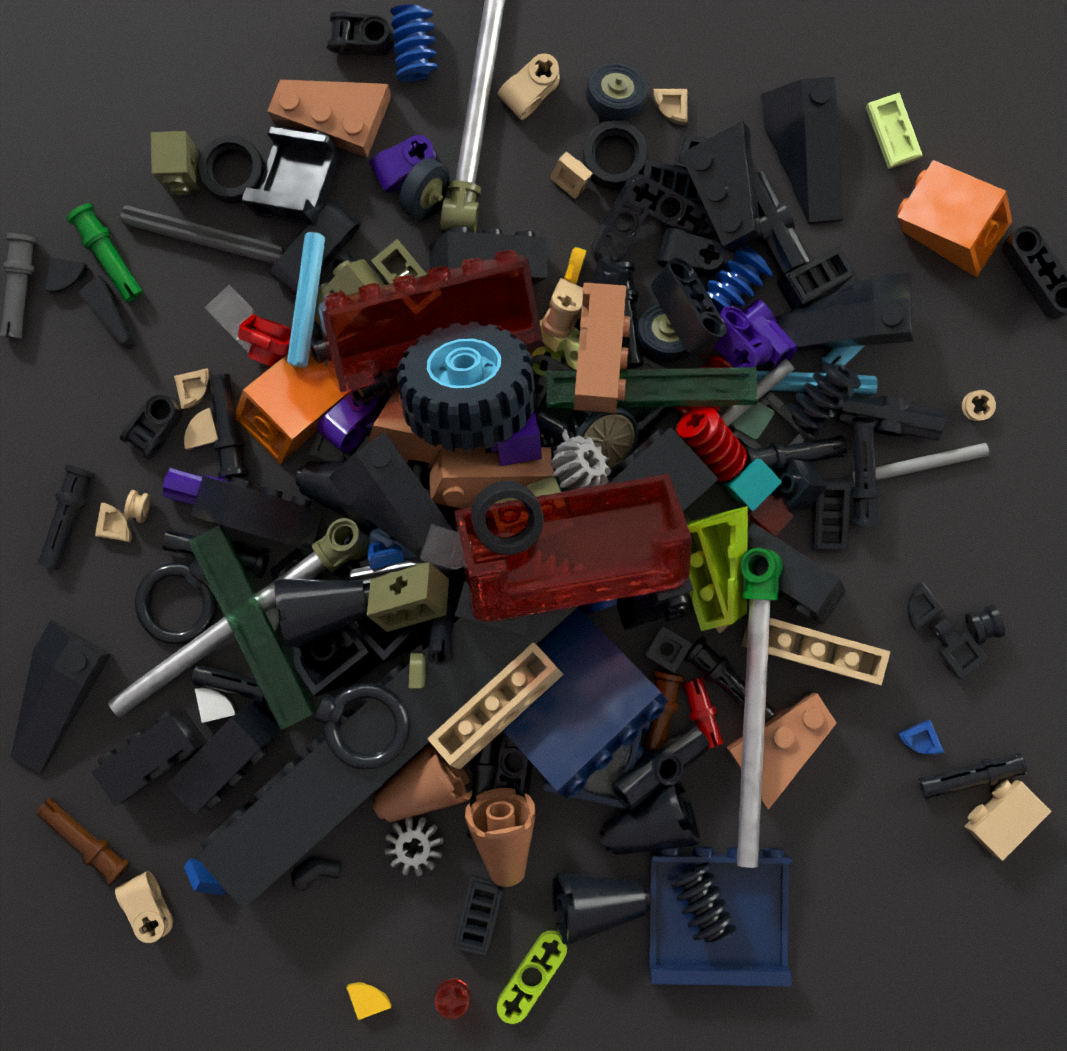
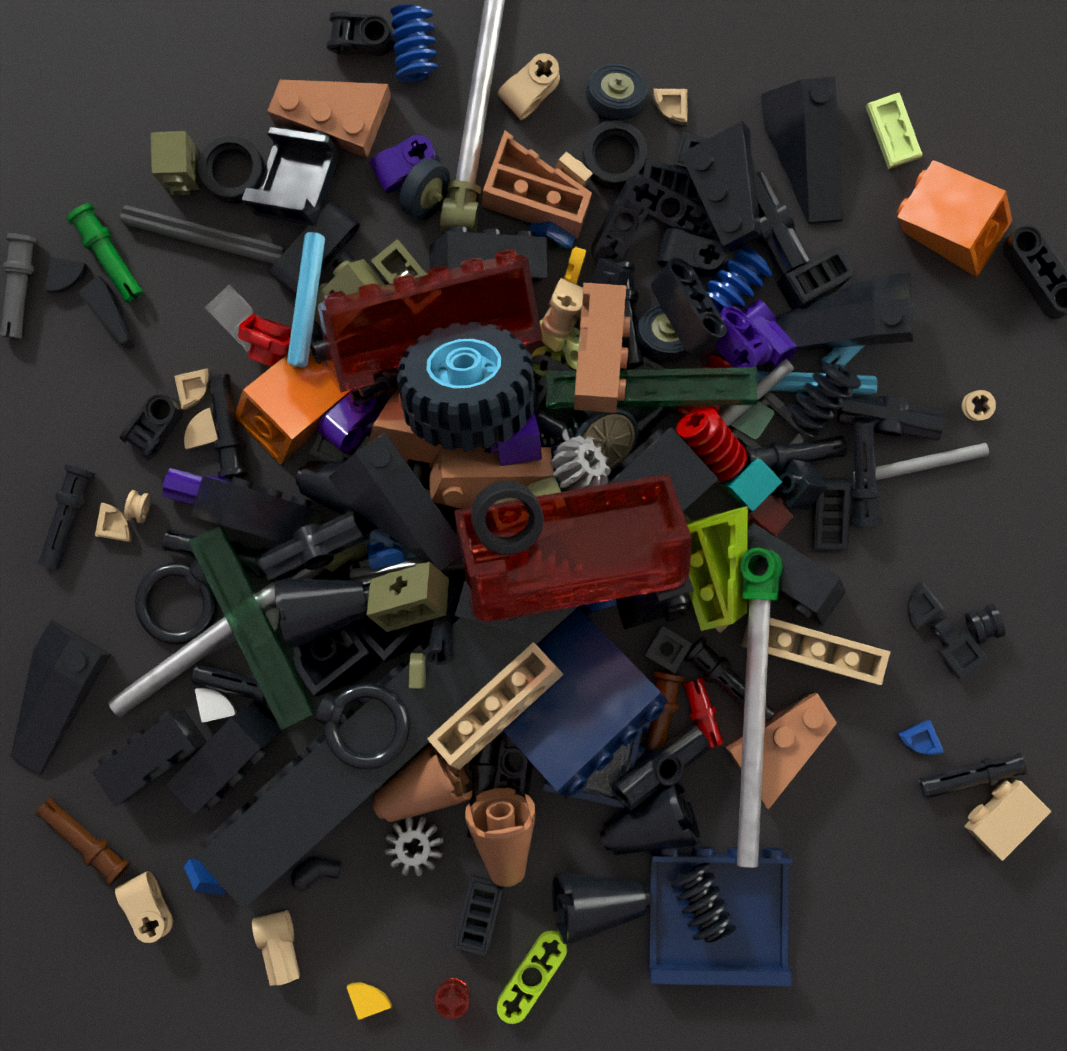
(274, 937): none -> tan piece
(313, 546): none -> black piece
(442, 548): clear tile -> none
(533, 190): none -> nougat wedge
(553, 233): none -> blue tile

